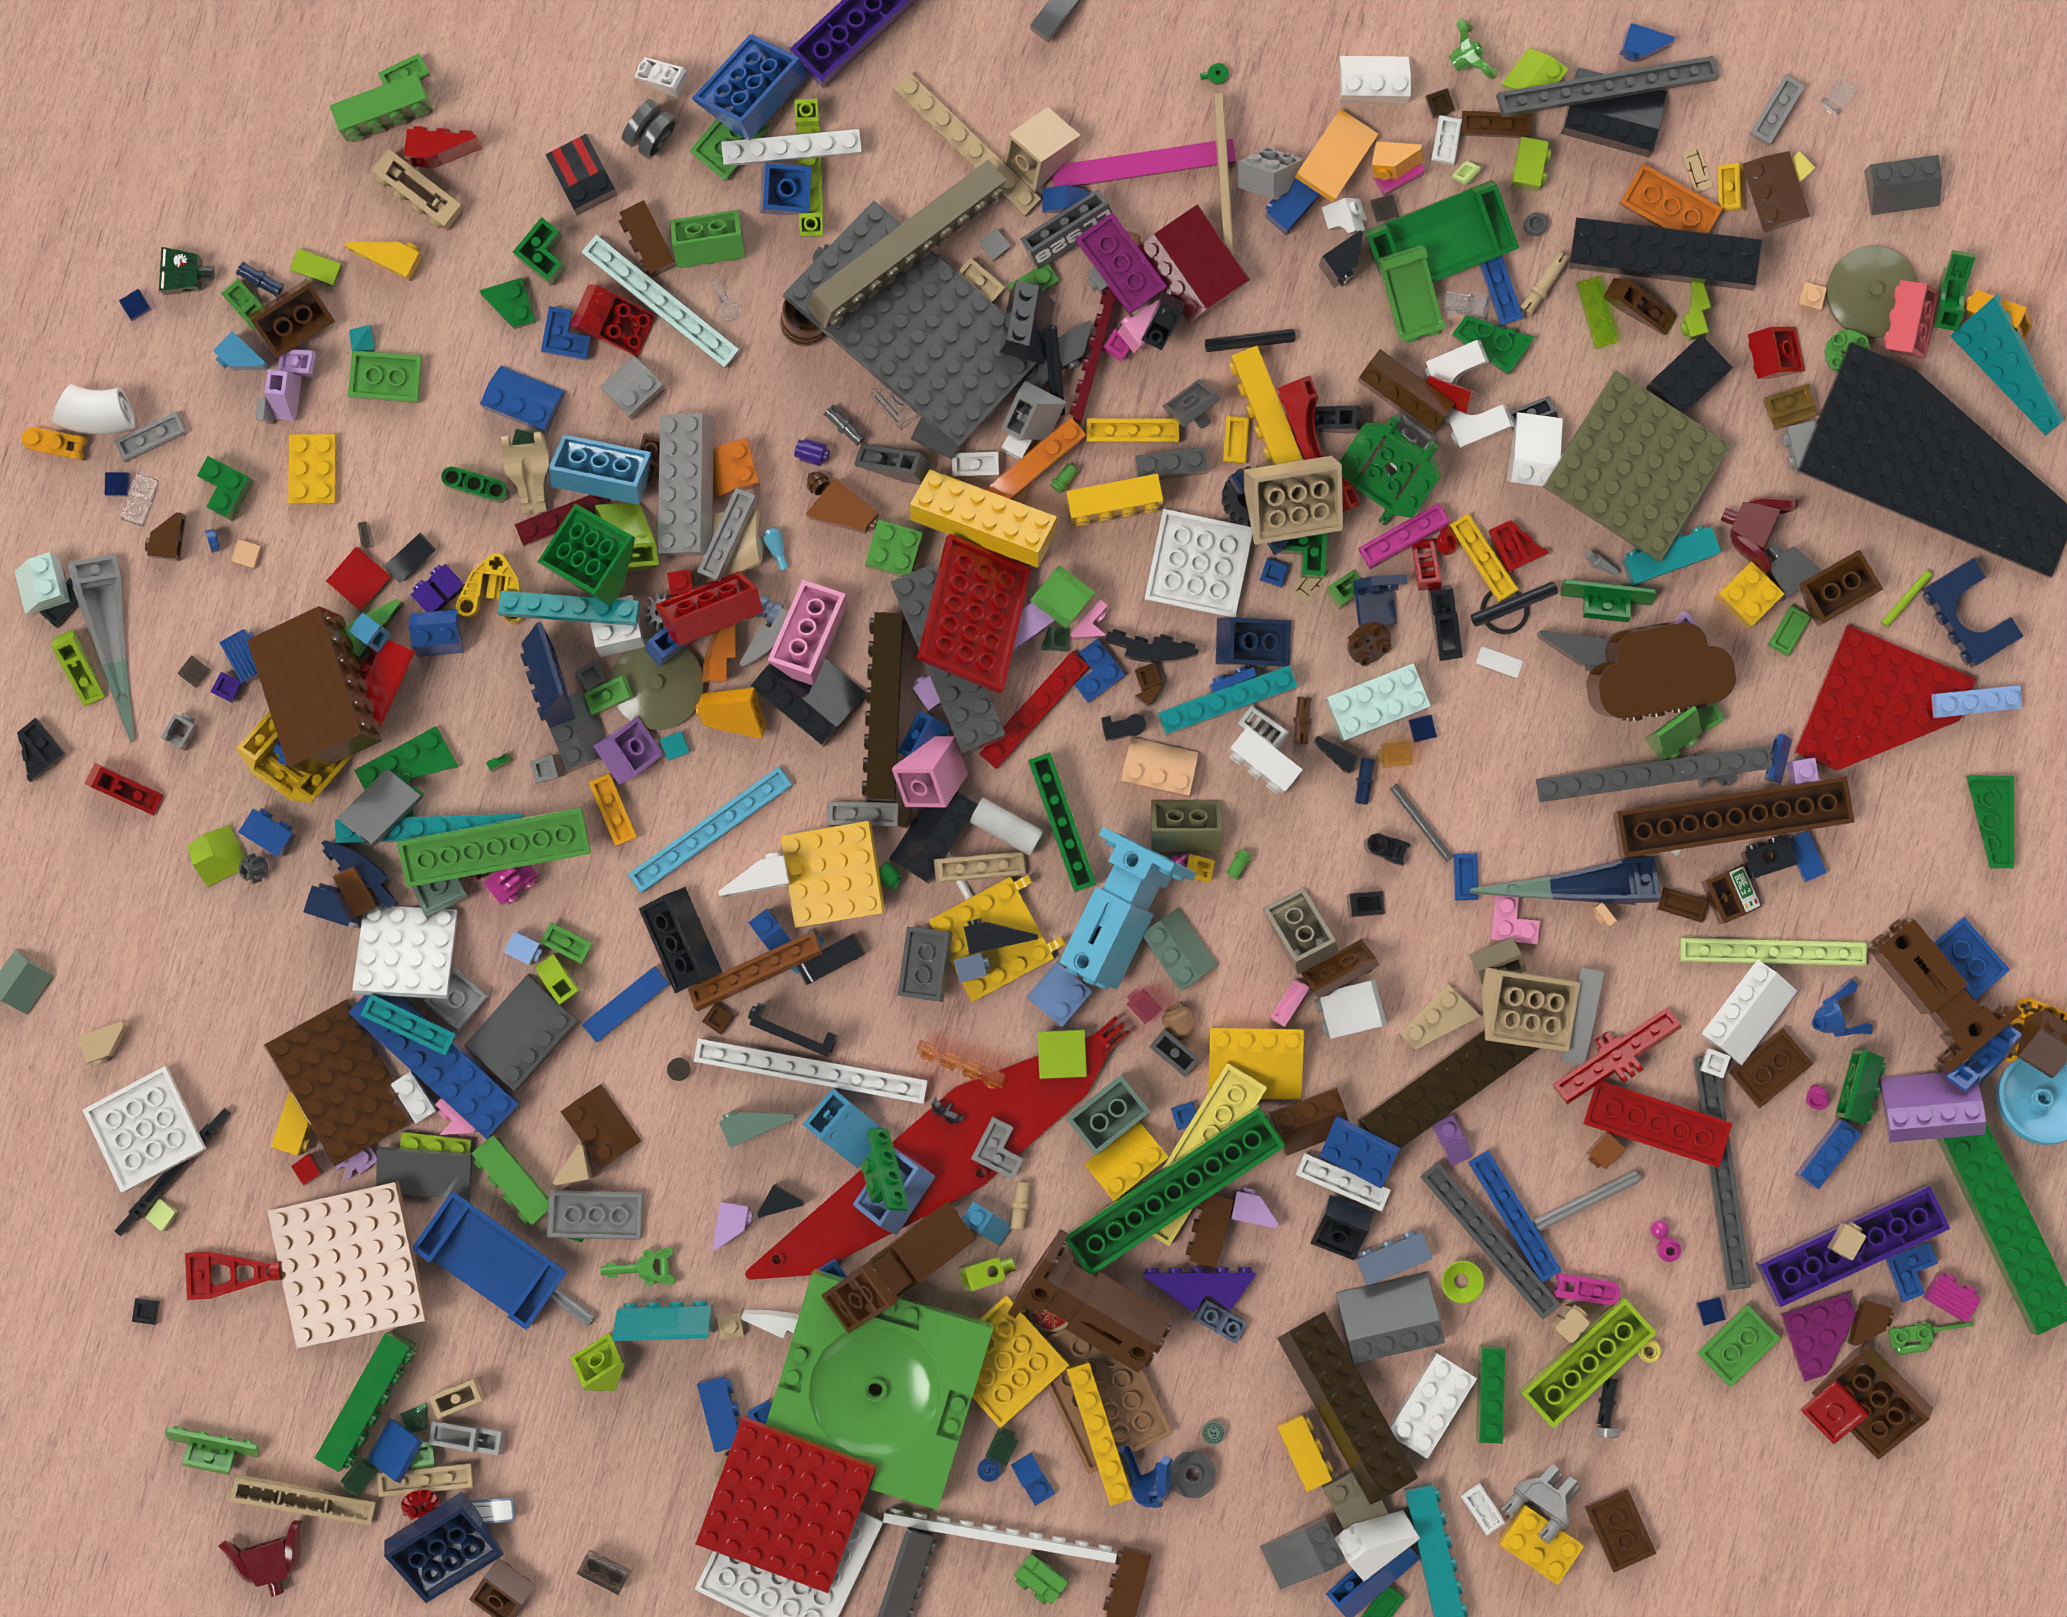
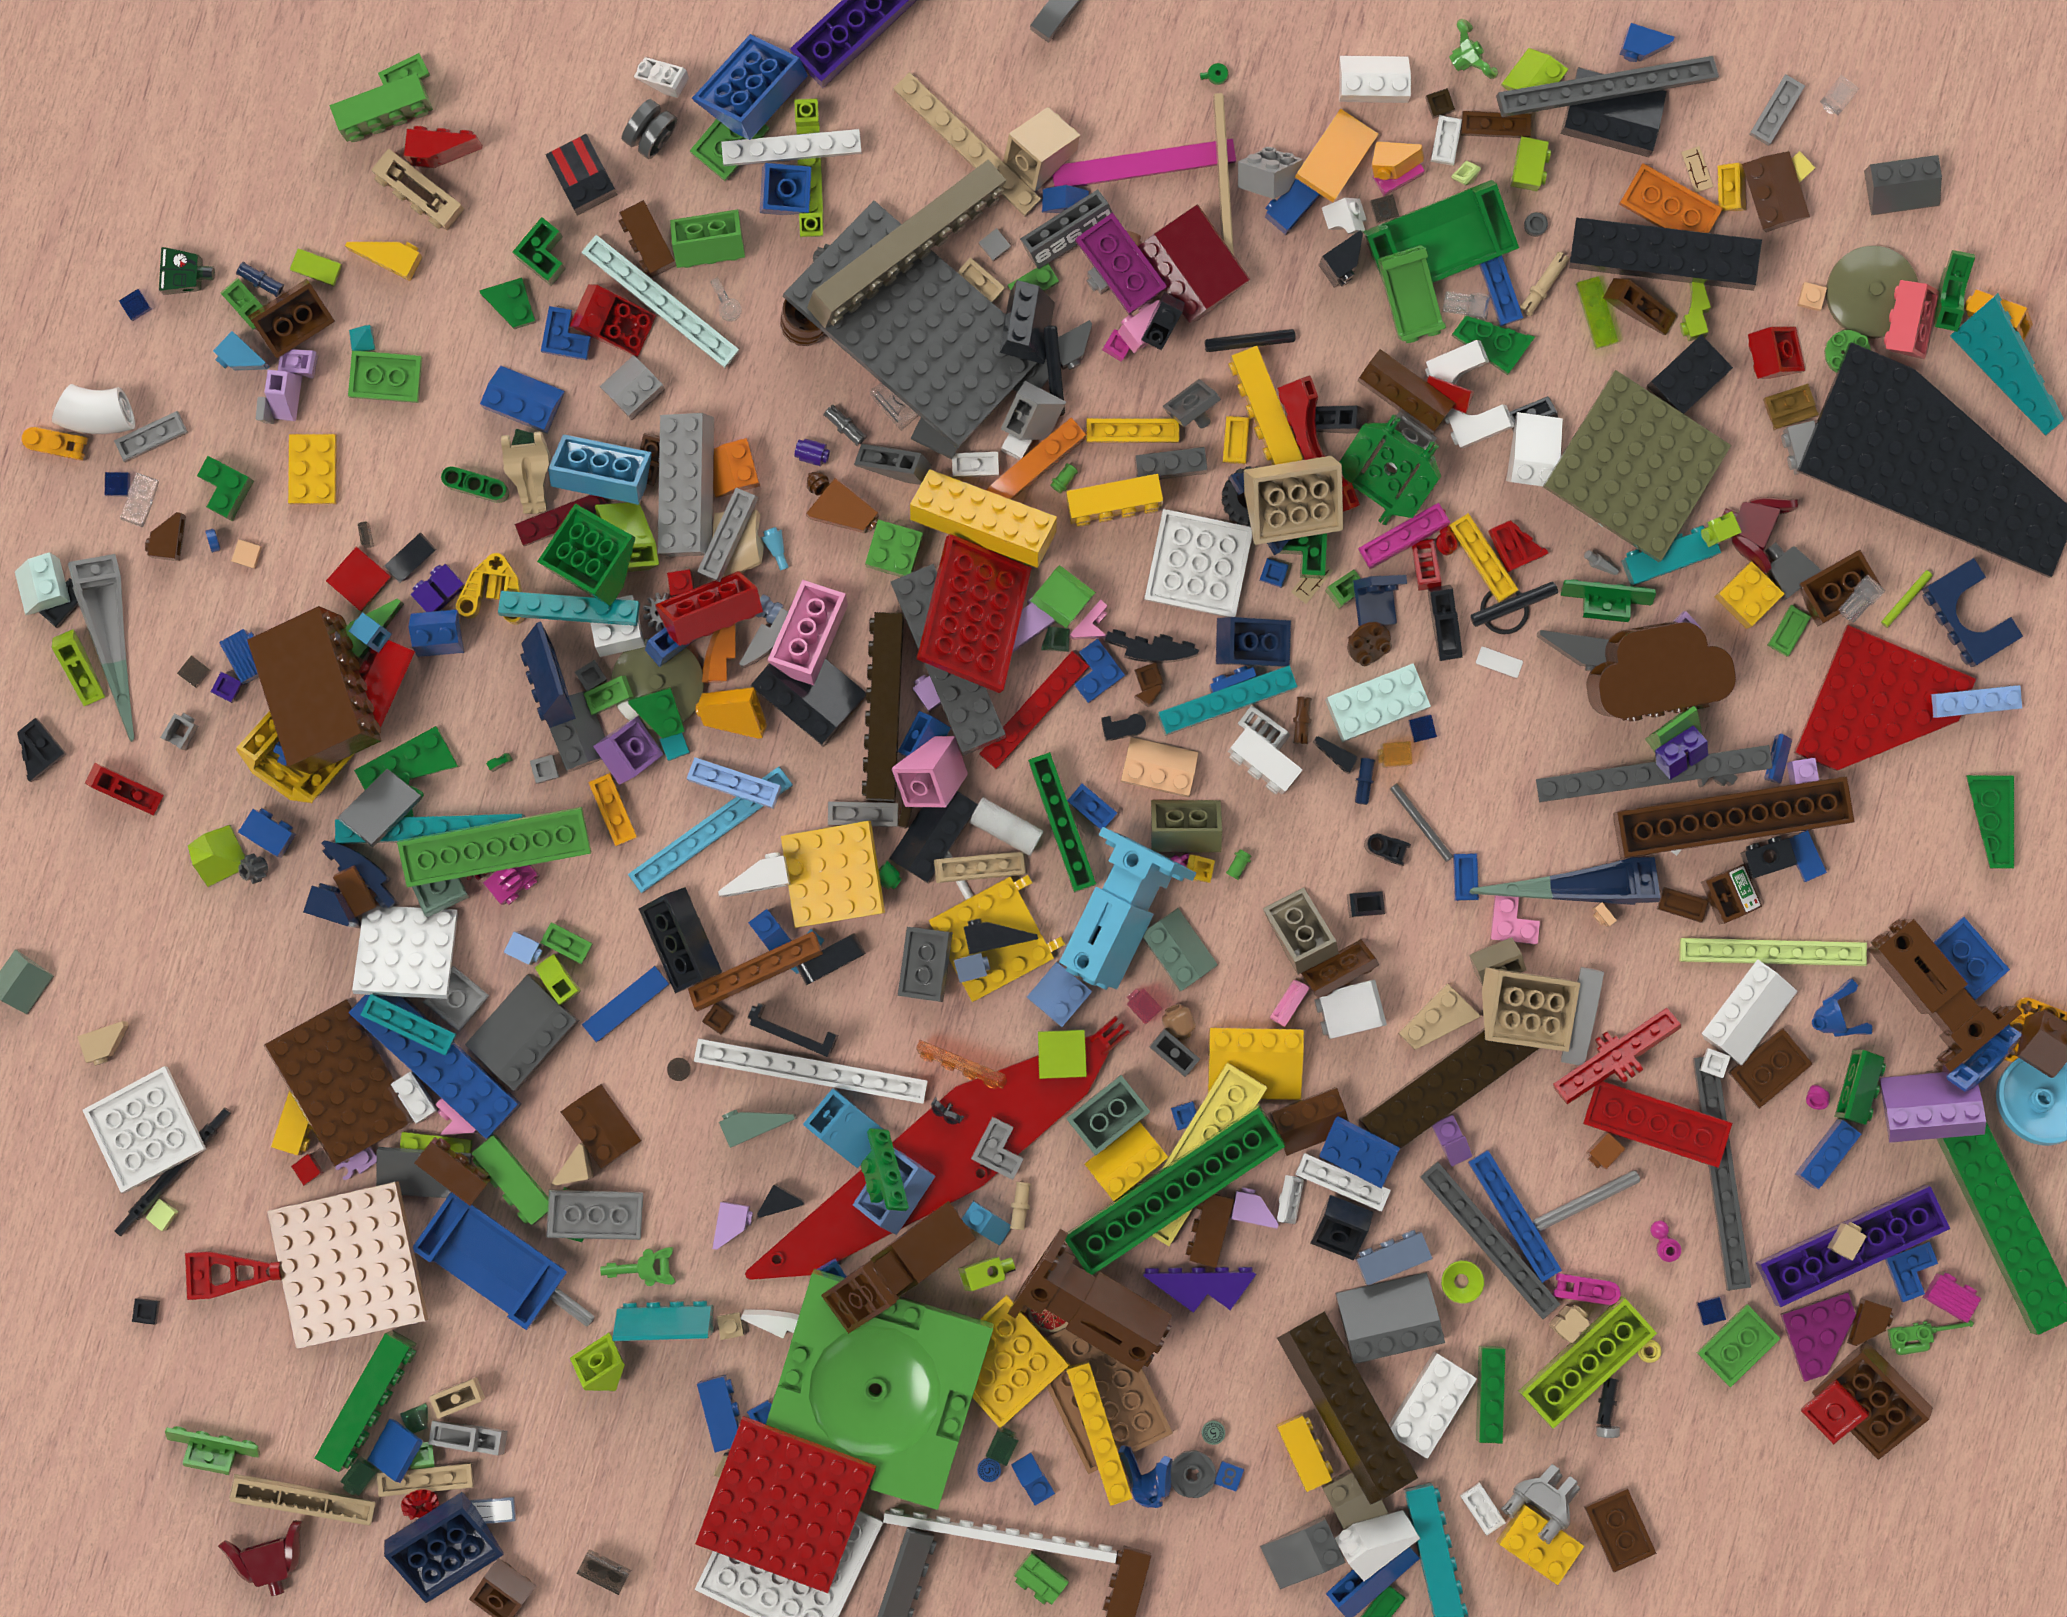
(452, 1170): none -> reddish brown brick
(659, 712): none -> green wing
(734, 783): none -> light blue plate
(1090, 364): dark red plate -> none
(1091, 806): none -> blue plate
(1220, 1321): sand blue slope -> none
(1228, 1476): none -> blue tile
(1290, 1199): none -> white plate
(1672, 756): none -> dark purple piece
(1710, 716): bright green plate -> none
(1720, 529): none -> lime brick
(1864, 594): none -> clear piece

